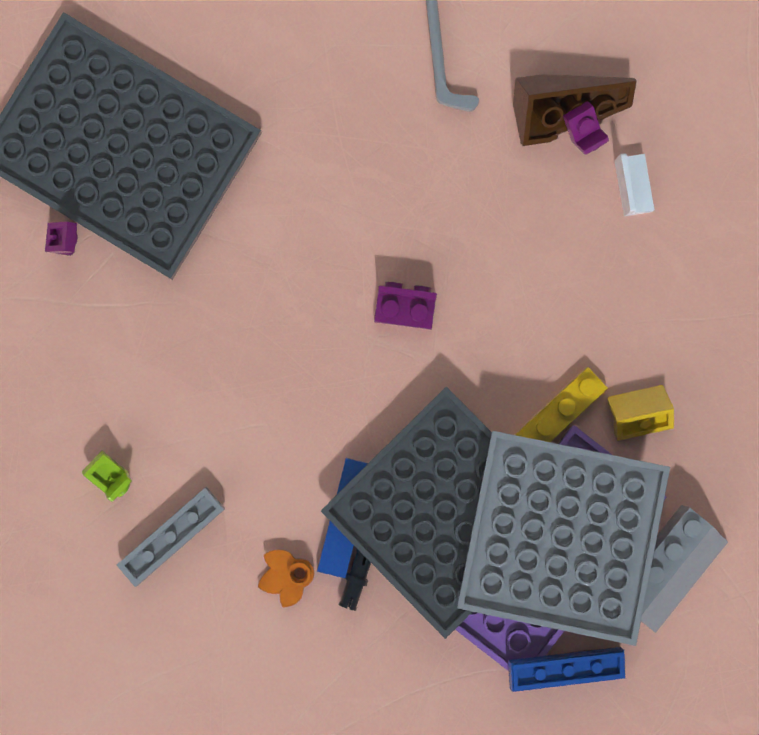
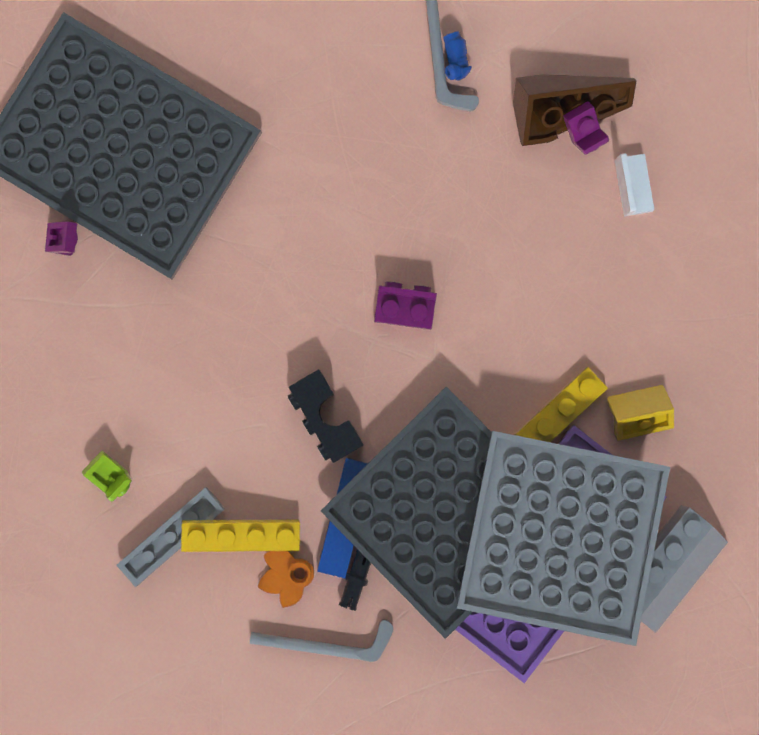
(240, 535): none -> yellow plate
(309, 396): none -> black arch
(366, 654): none -> light grey piece
(456, 54): none -> blue arm
(566, 669): blue tile -> none

